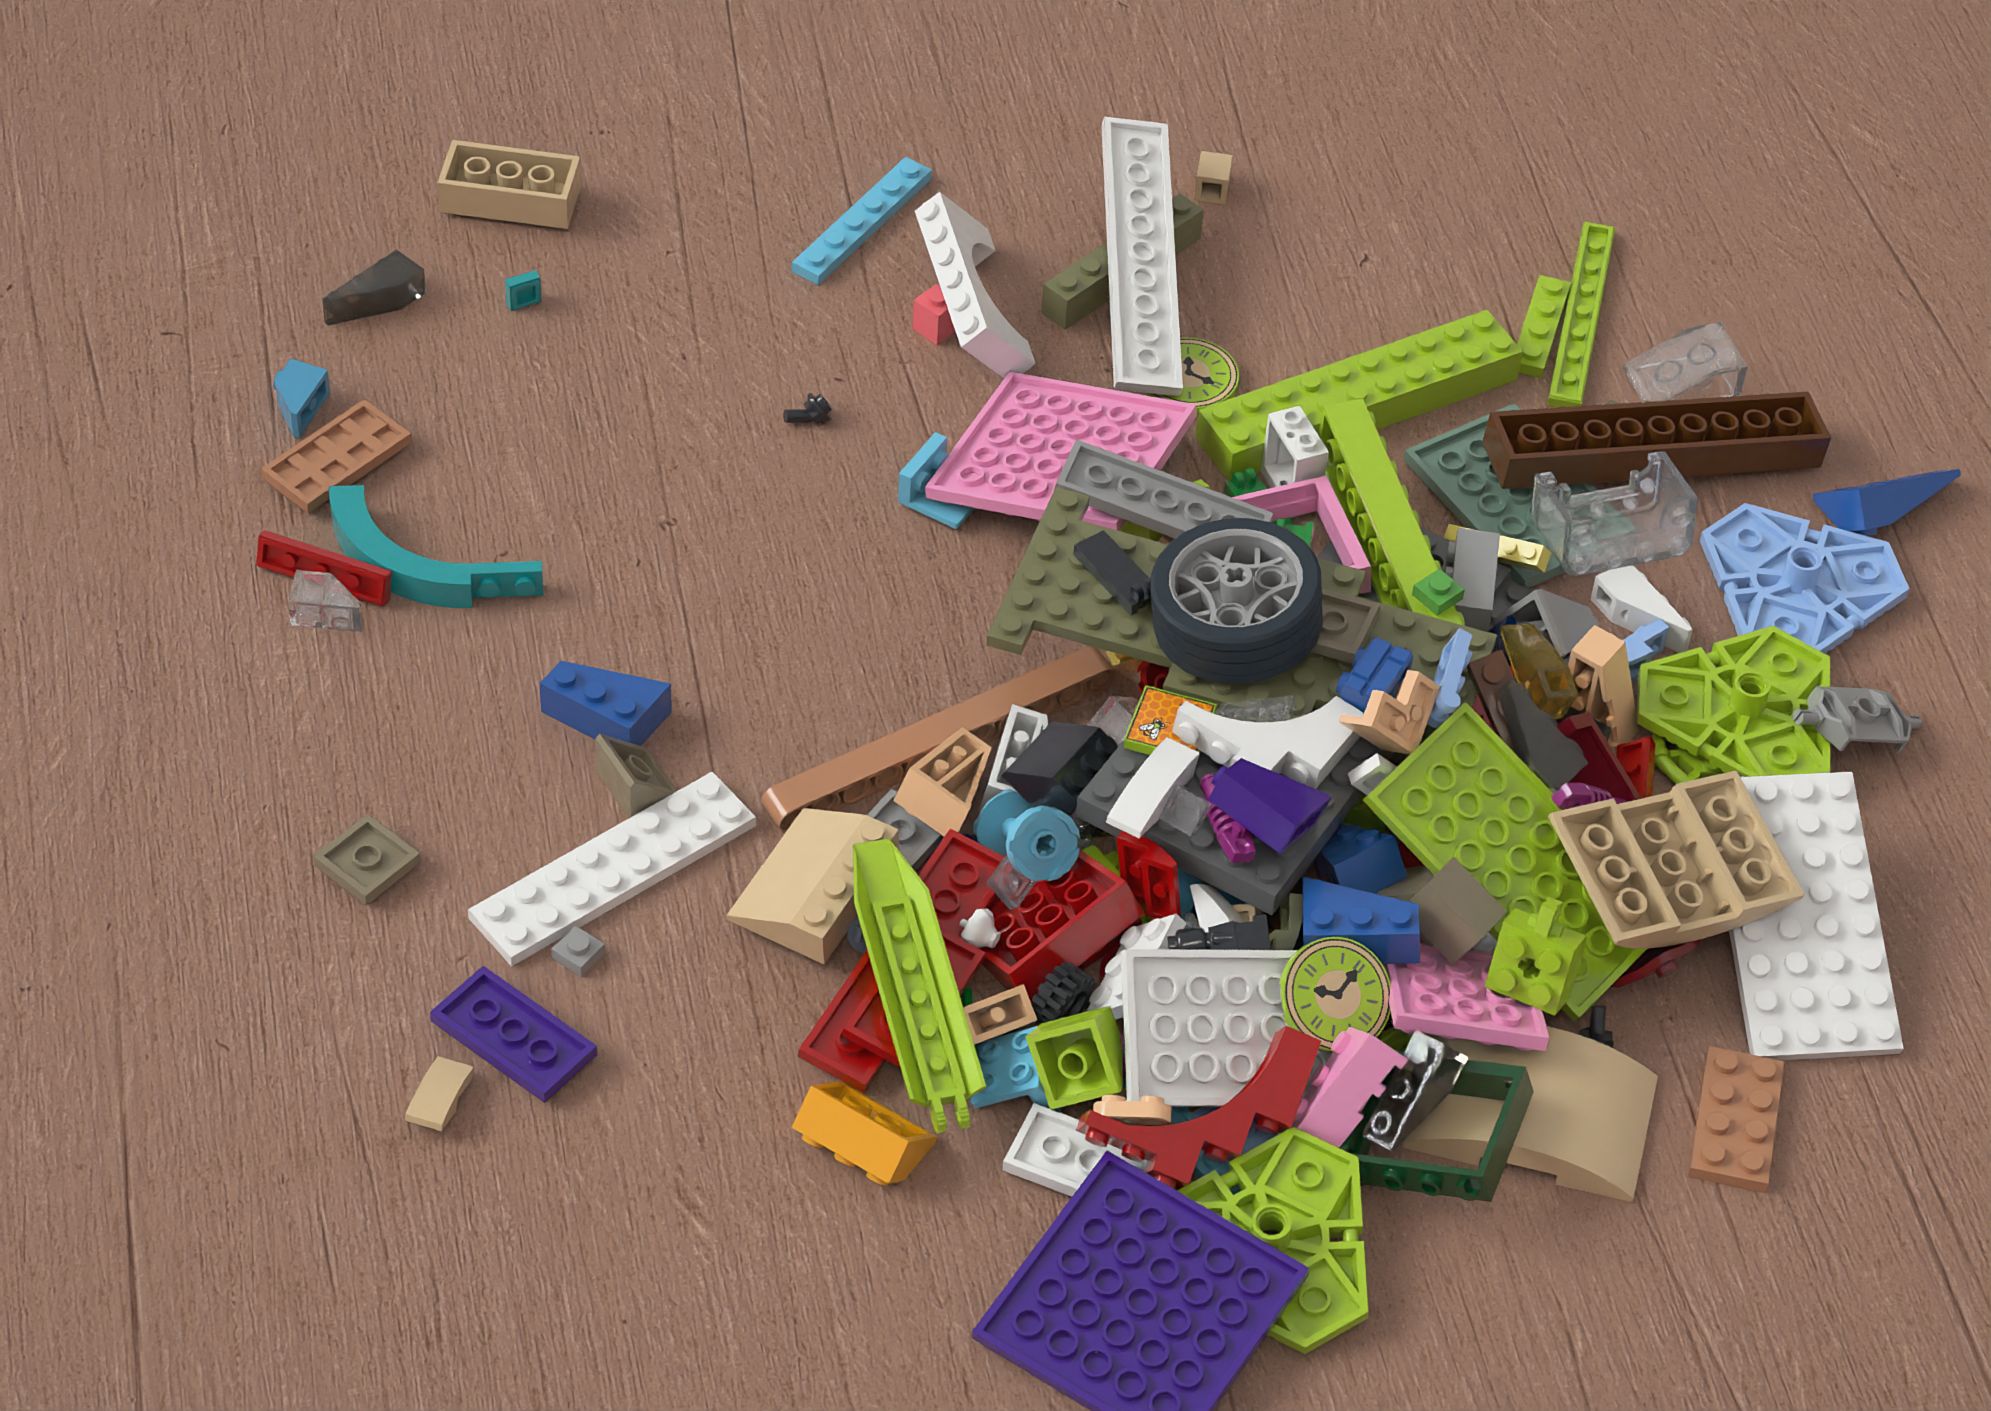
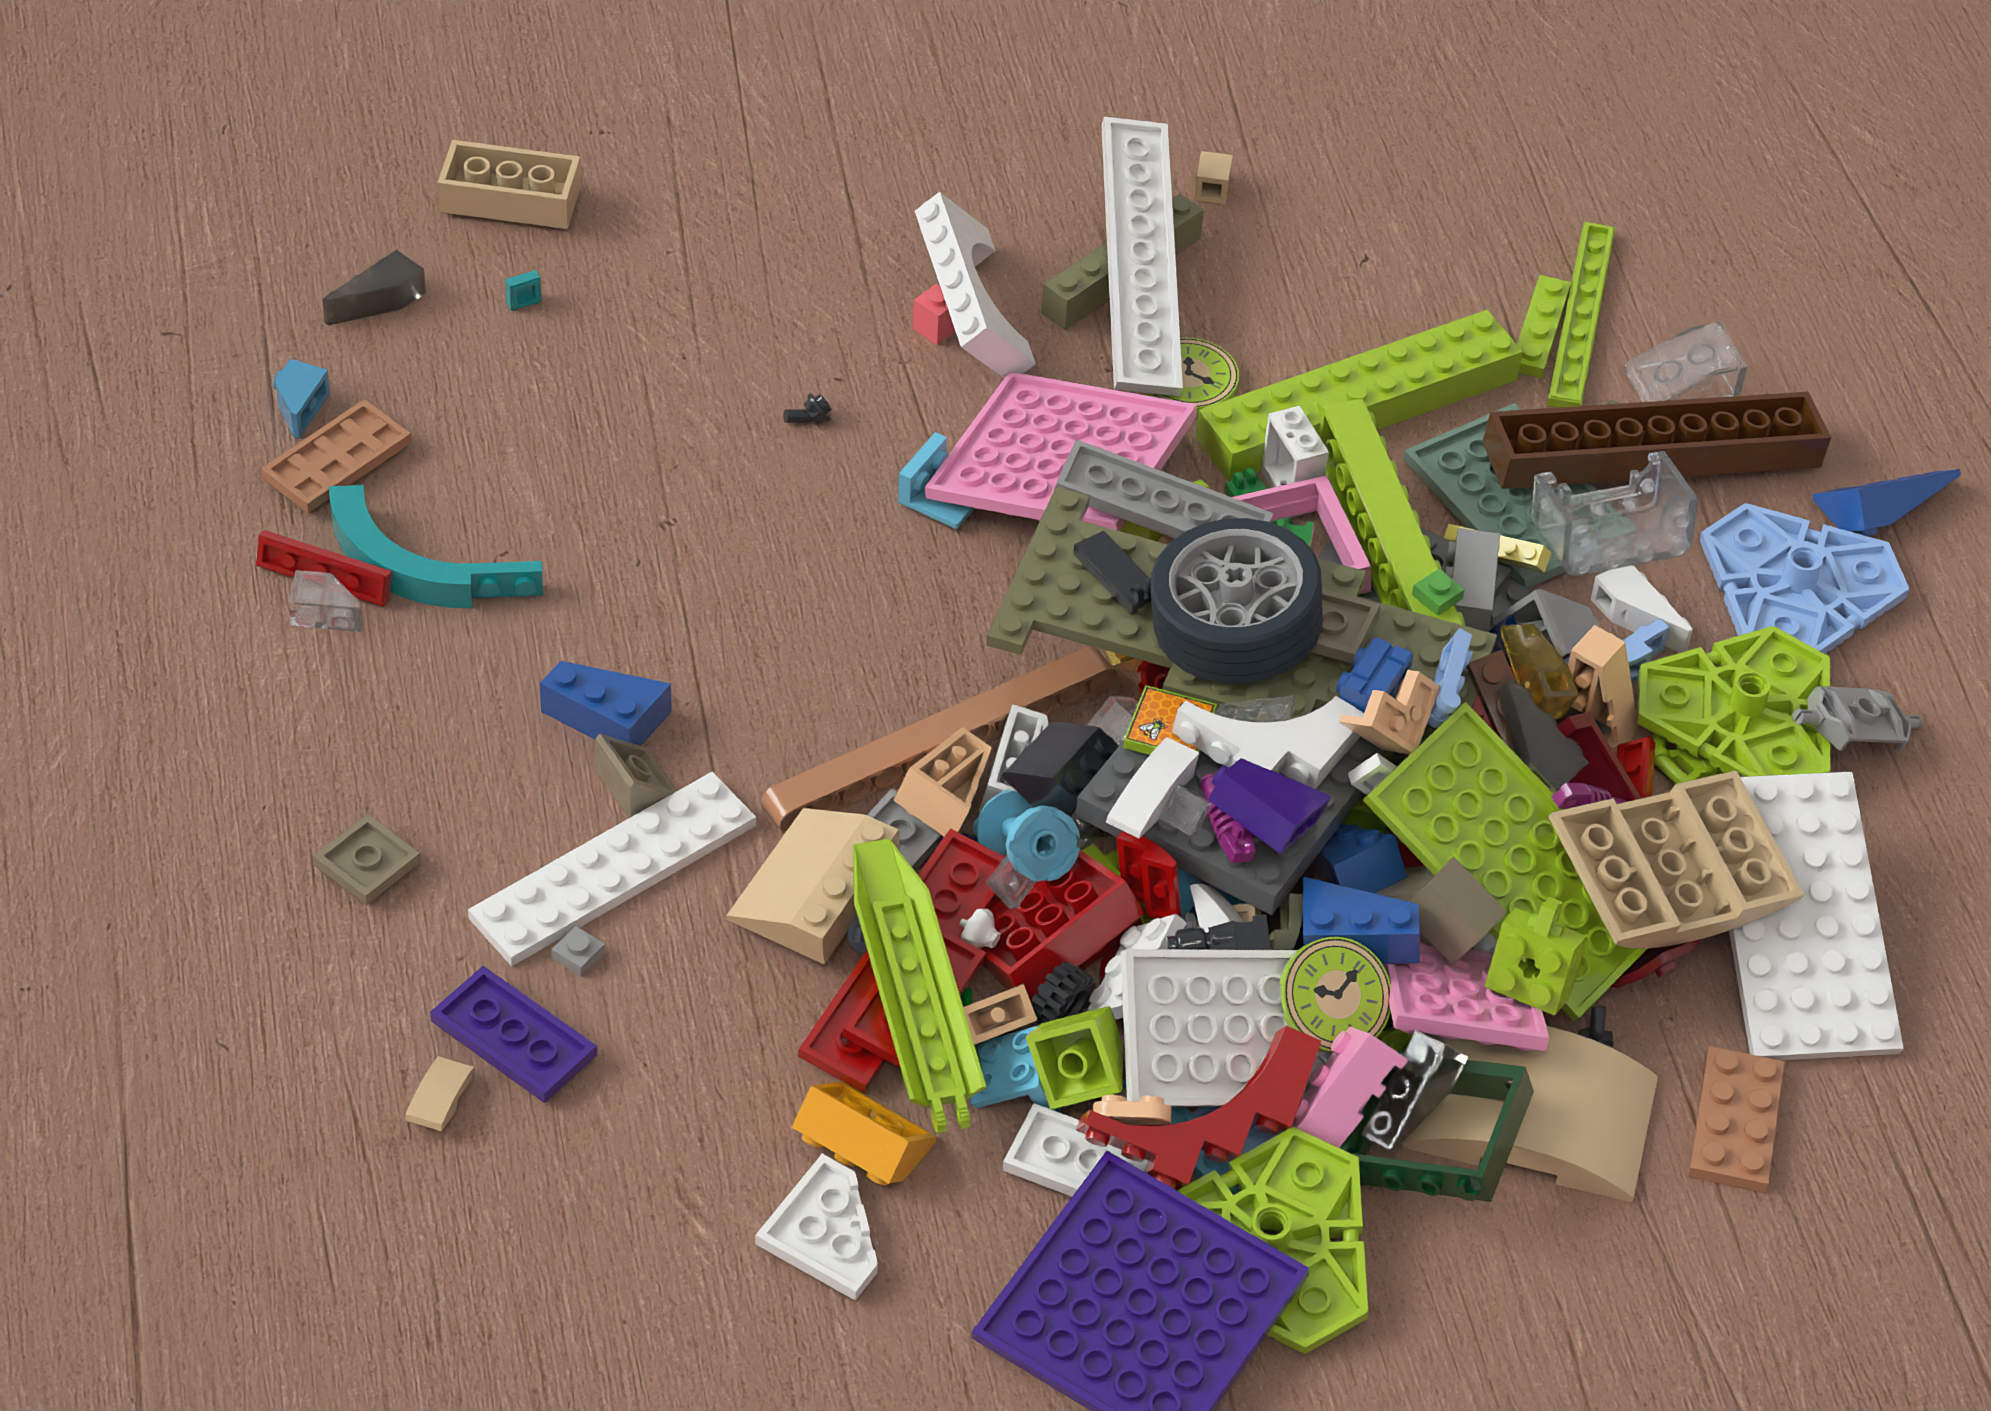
(824, 1229): none -> white plate
(861, 220): medium azure plate -> none

